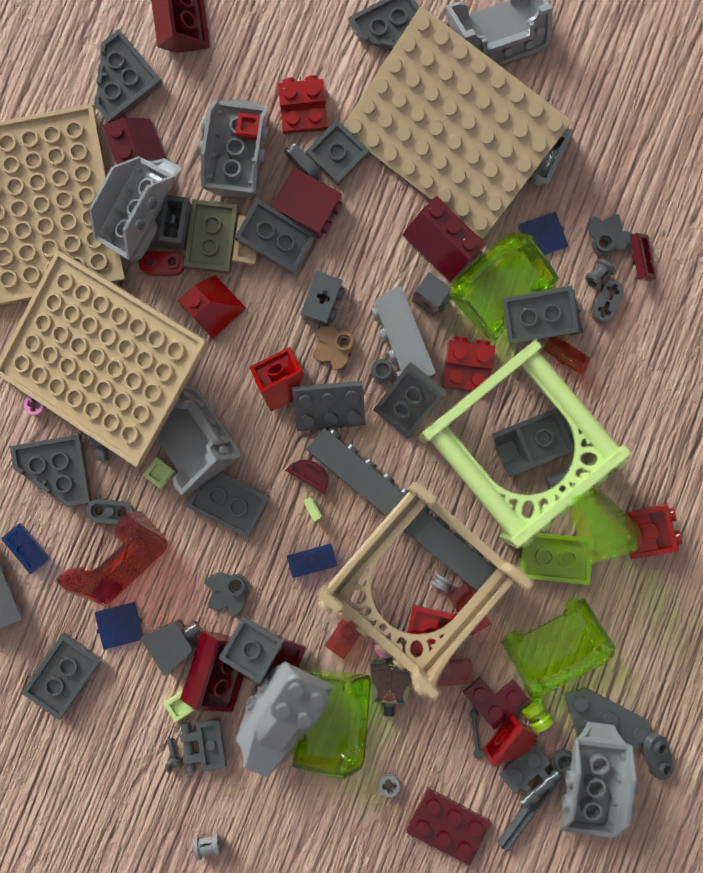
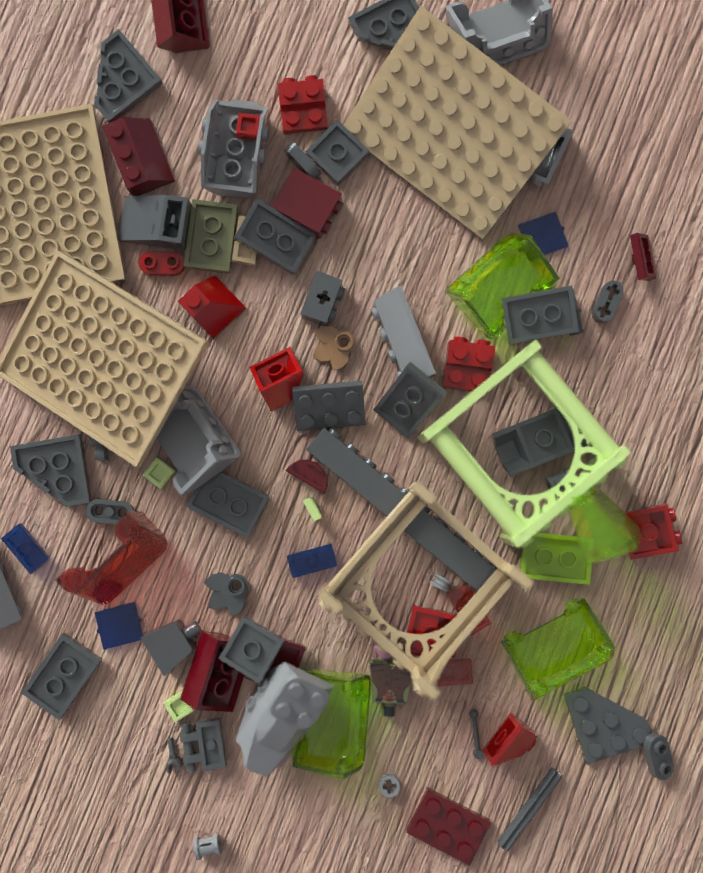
(30, 410): bright pink bush -> none
(129, 203): light grey slope -> none
(343, 638): clear red plate -> none
(382, 370): dark grey plate -> none
(432, 294): dark grey brick -> none
(443, 238): dark red slope -> none
(497, 706): dark red plate -> none
(524, 770): dark grey plate -> none
(537, 715): lime wheel -> none
(556, 760): dark grey plate -> none
(566, 354): clear red plate -> none
(599, 783): light grey slope -> none
(600, 274): dark grey bush -> none
(610, 233): dark grey plate -> none

